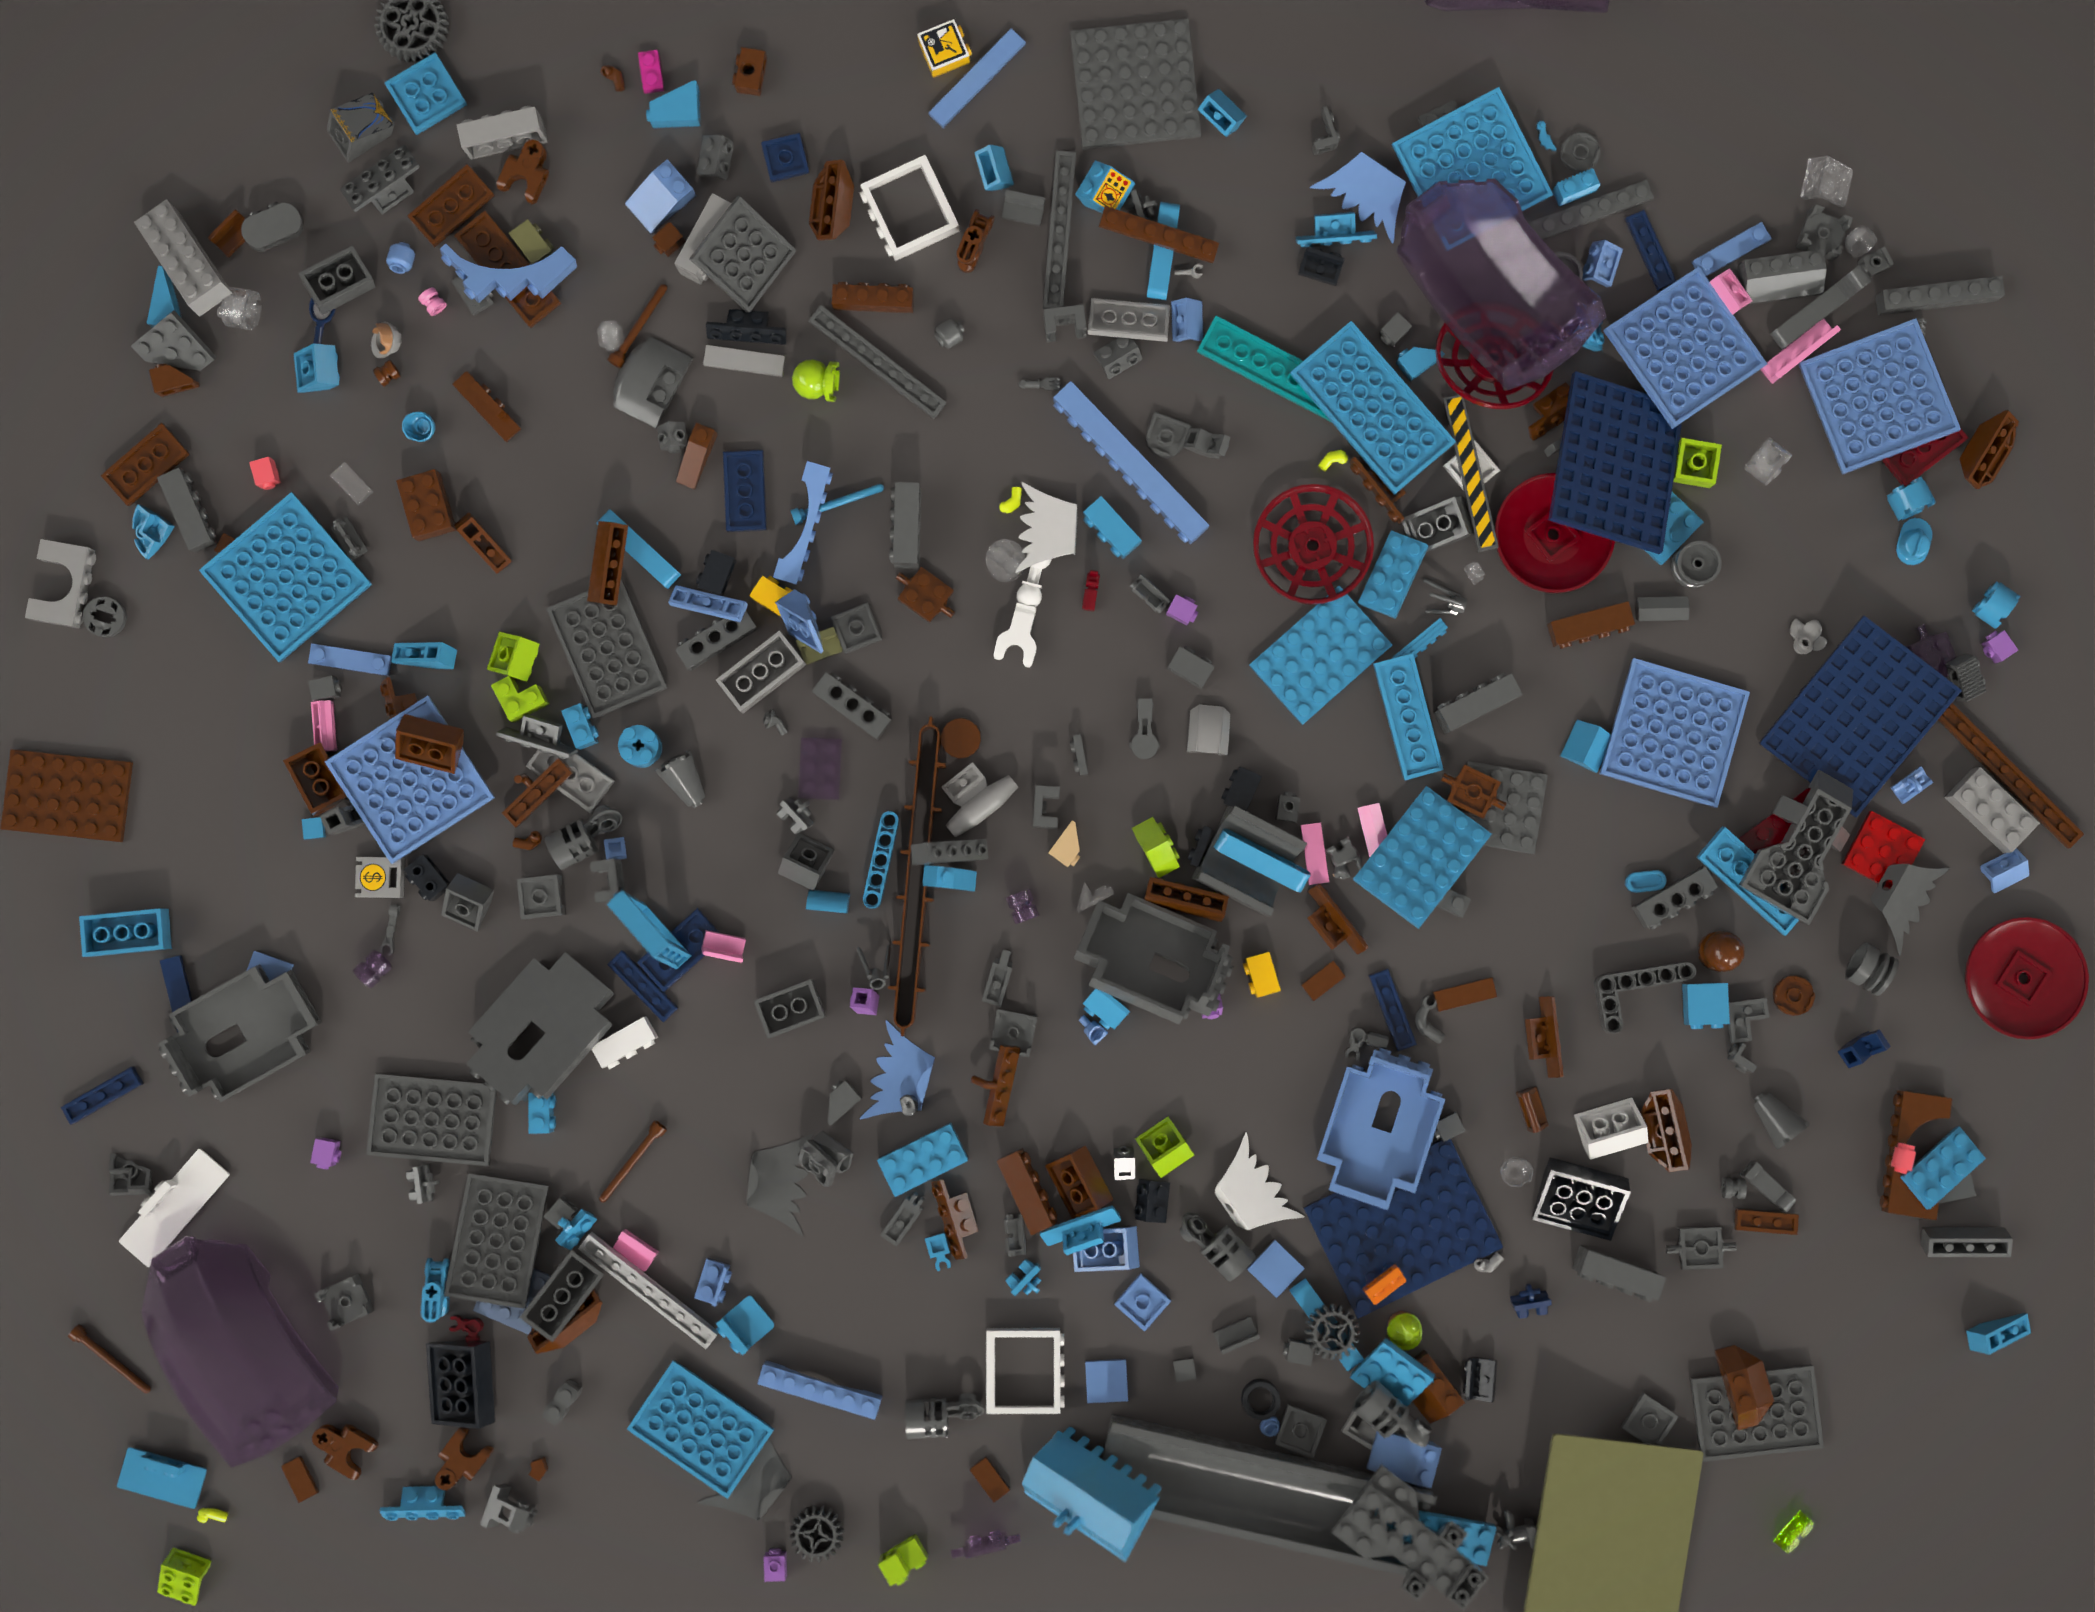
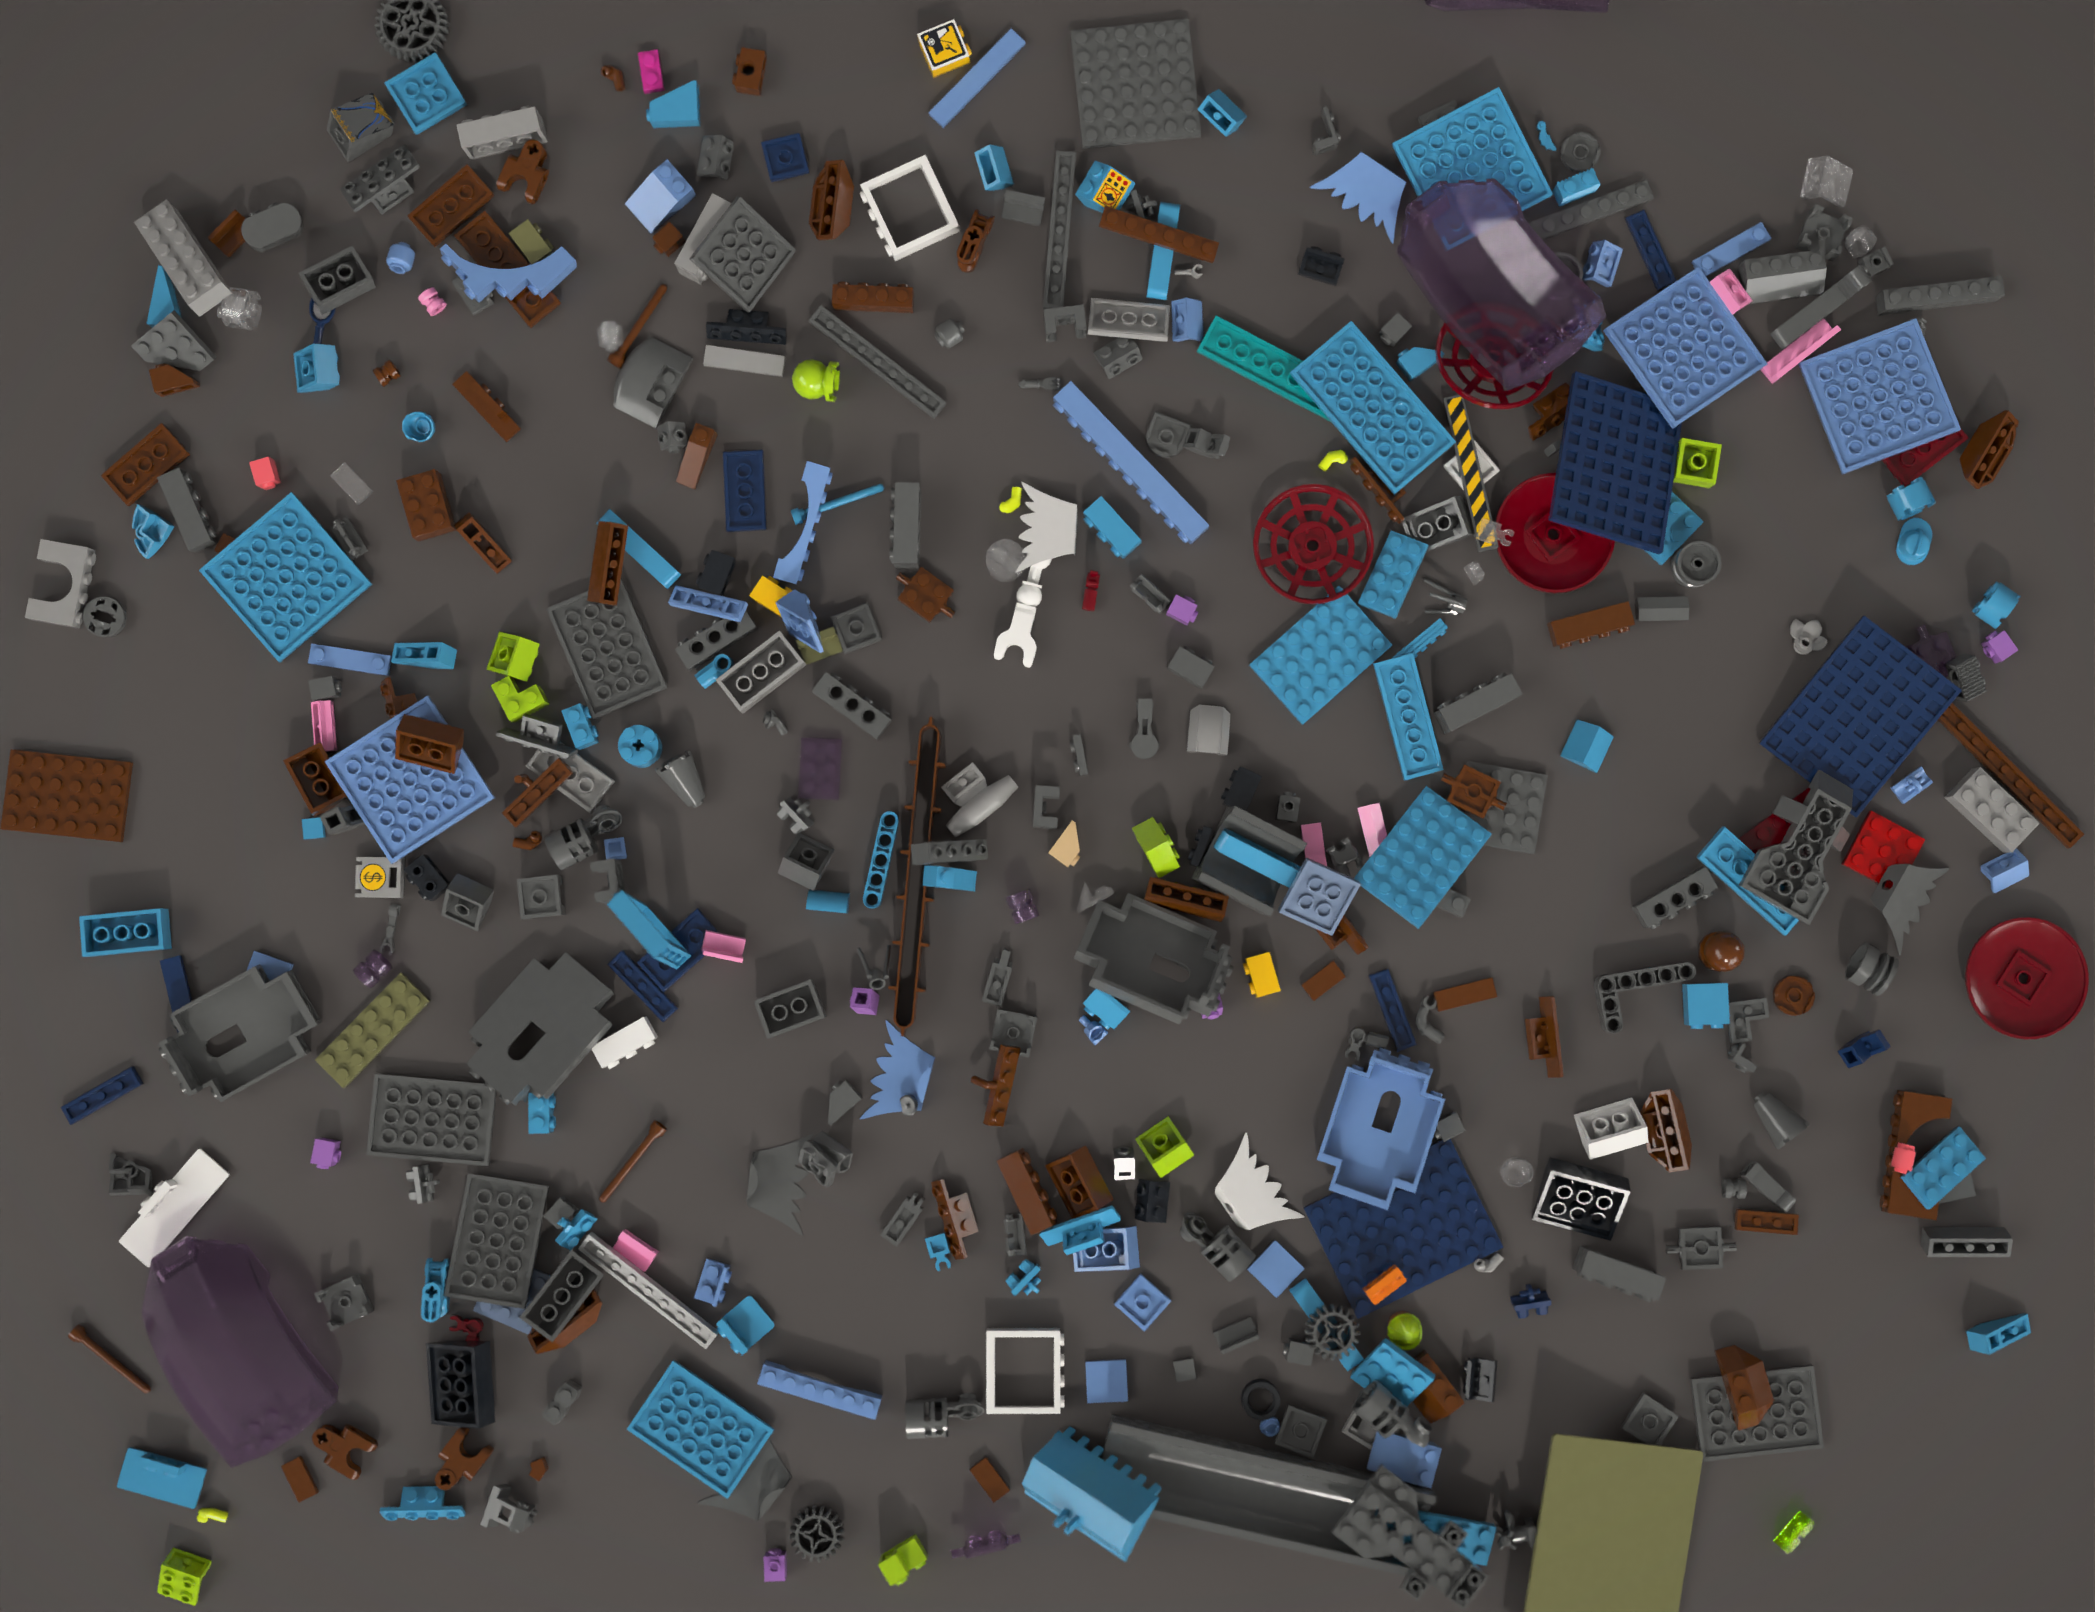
(372, 1030): none -> olive plate
(385, 340): piece -> none
(712, 671): none -> dark azure piece
(922, 1159): dark azure brick -> none
(960, 738): reddish brown tile -> none
(1319, 896): none -> sand blue plate
(1335, 228): dark azure bracket -> none
(1490, 532): none -> clear plate
(1532, 1109): reddish brown tile -> none
(1645, 881): dark azure tile -> none
(1674, 733): medium blue plate -> none
(1767, 461): clear brick -> none

